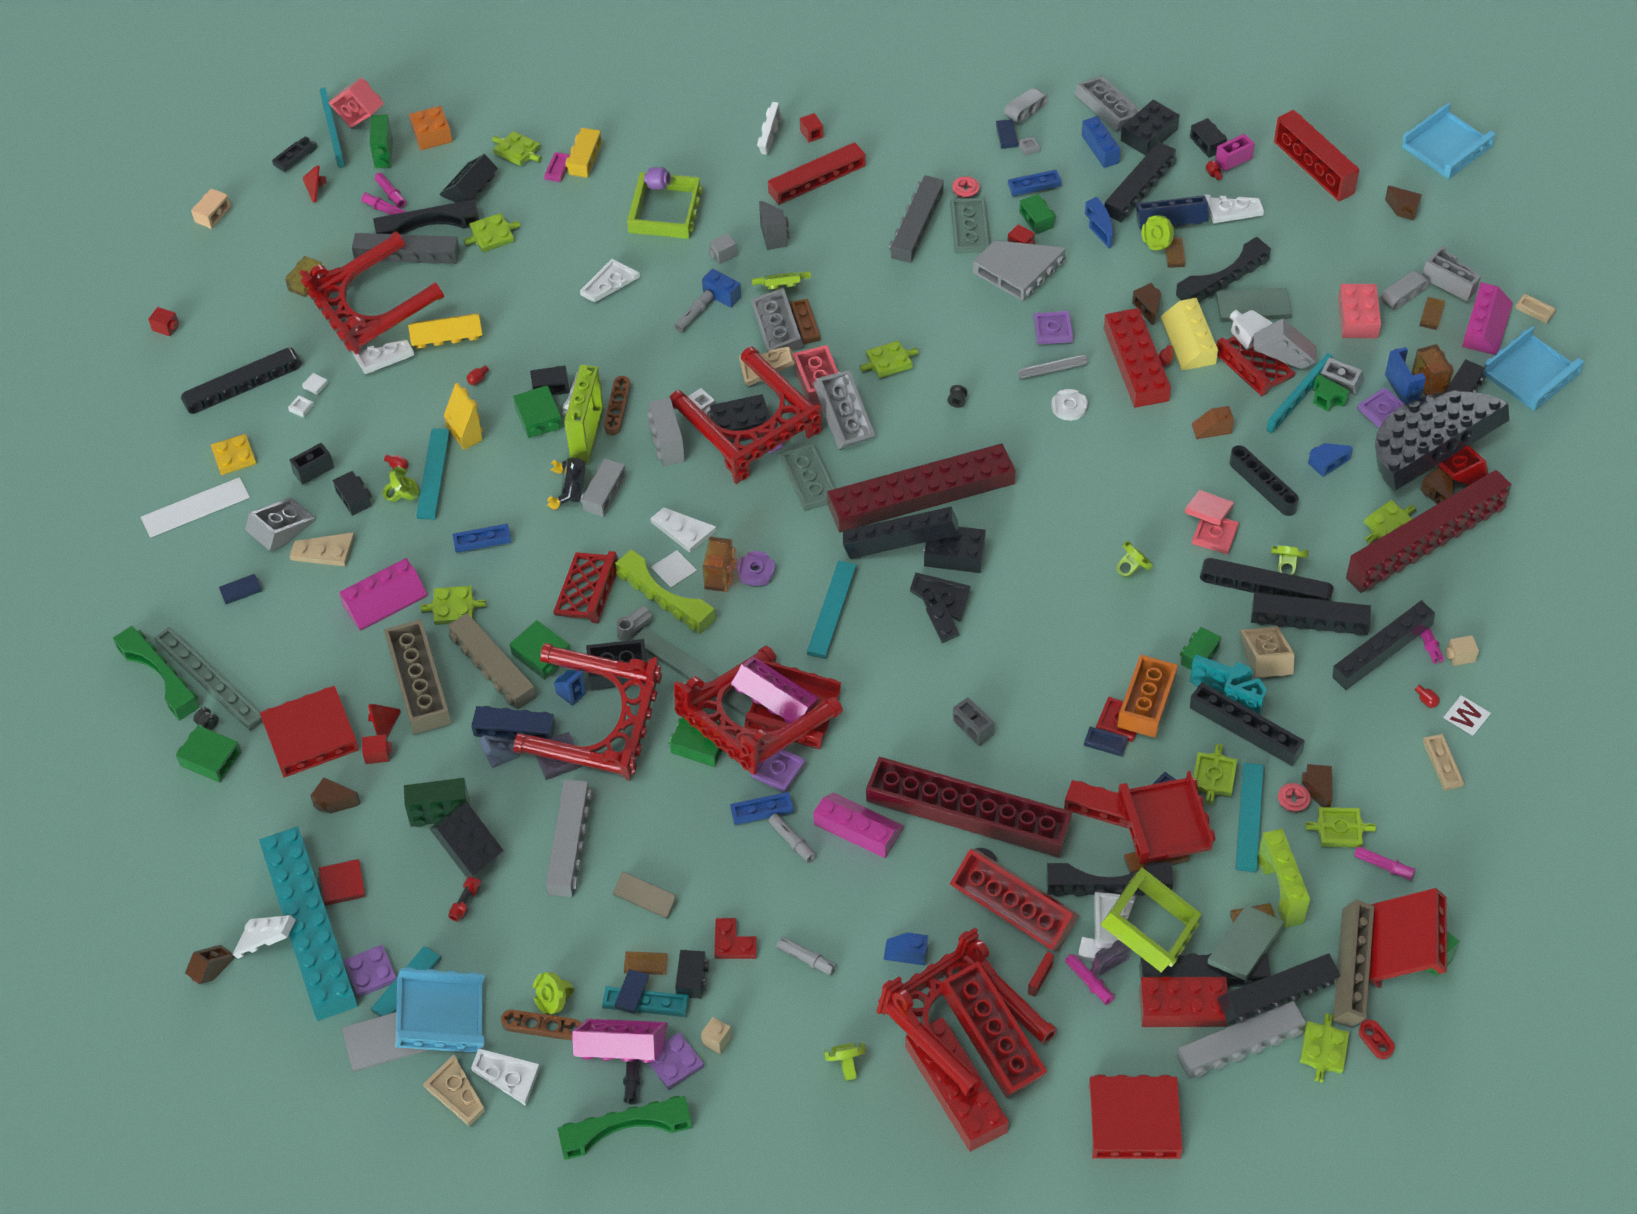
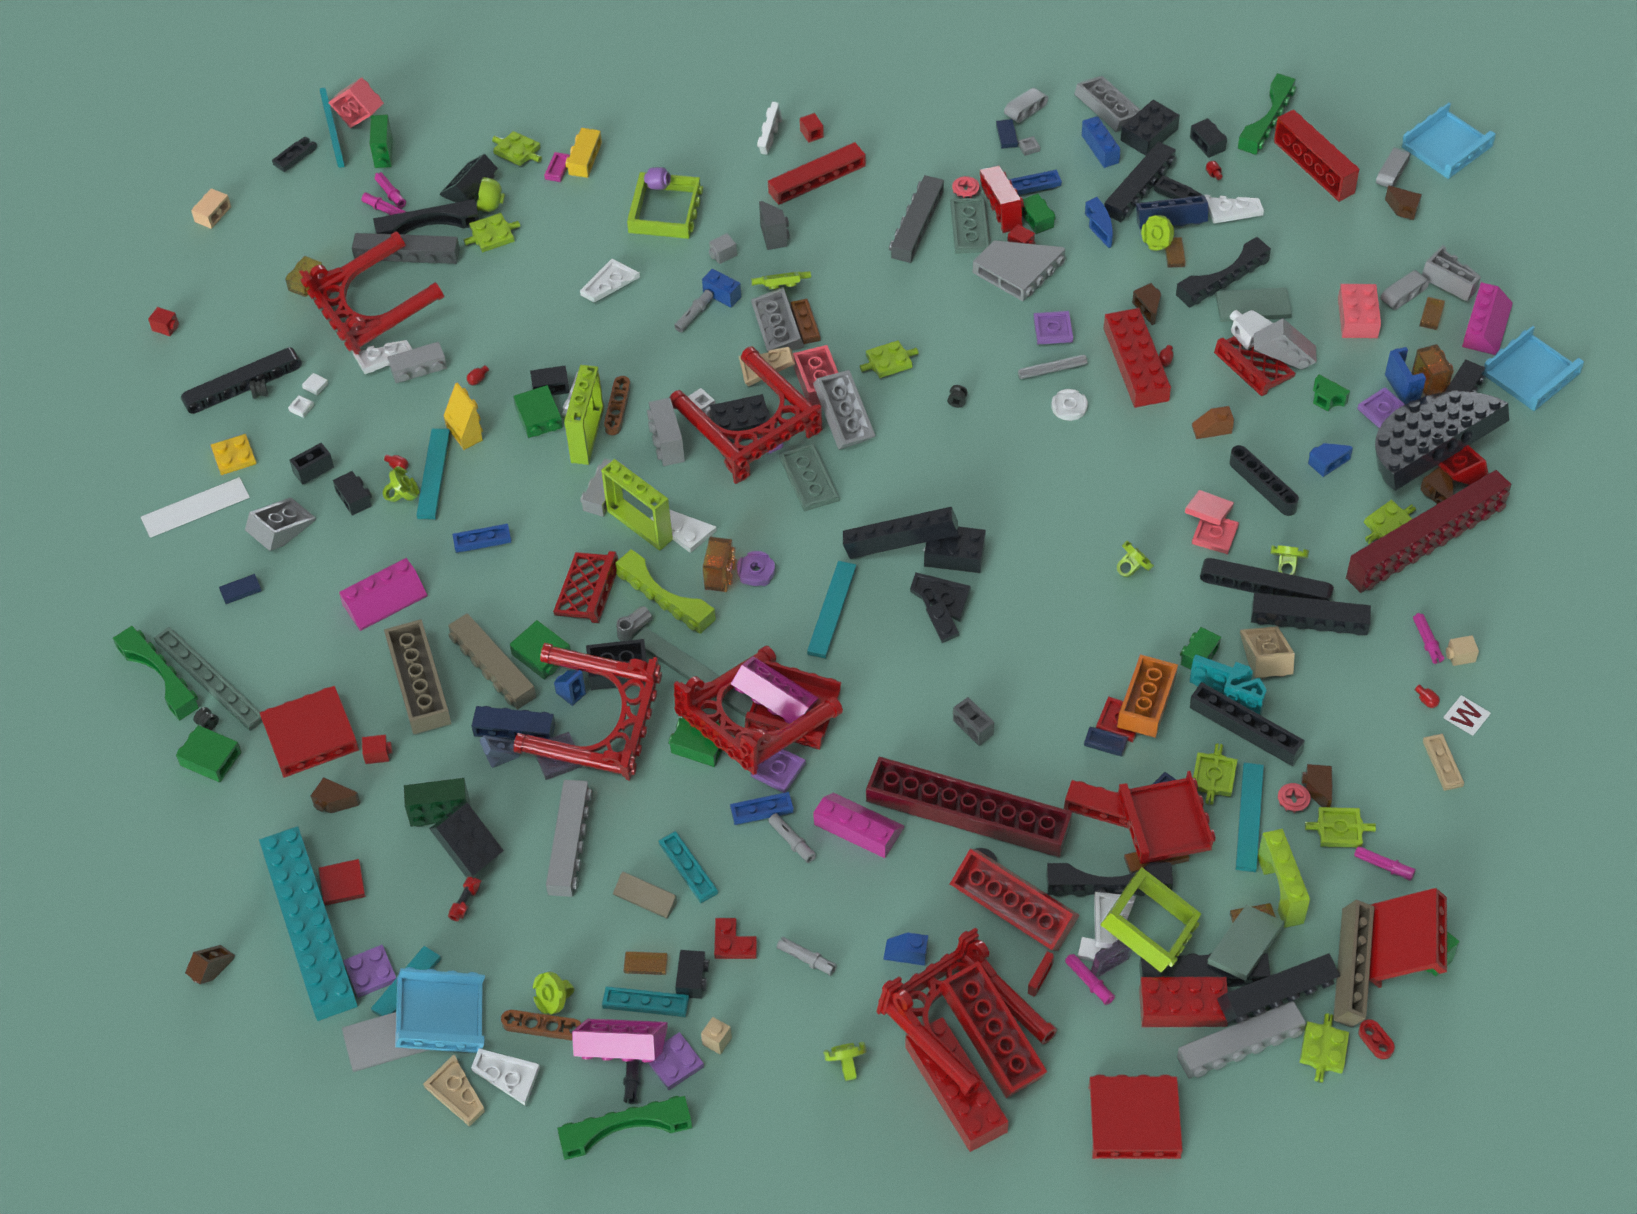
(258, 388): none -> pearl dark grey wheel
(263, 931): white wing -> none
(313, 181): red piece -> none
(323, 550): tan wing -> none
(382, 718): red piece -> none
(417, 362): none -> light grey brick
(430, 128): orange brick -> none
(445, 329): yellow slope -> none
(452, 603): lime plate -> none
(489, 195): none -> lime cylinder
(571, 483): black torso -> none
(631, 991): dark blue tile -> none
(655, 532): none -> lime window
(673, 568): white sticker -> none
(688, 867): none -> teal tile
(921, 487): dark red brick -> none
(1002, 197): none -> red wedge
(1174, 188): none -> black hinge
(1189, 335): light yellow slope -> none
(1234, 152): dark pink brick -> none
(1255, 134): none -> green arch
(1296, 396): teal tile -> none
(1343, 375): light grey brick -> none
(1383, 645): black brick -> none
(1393, 167): none -> light grey beam
(1535, 308): tan tile -> none

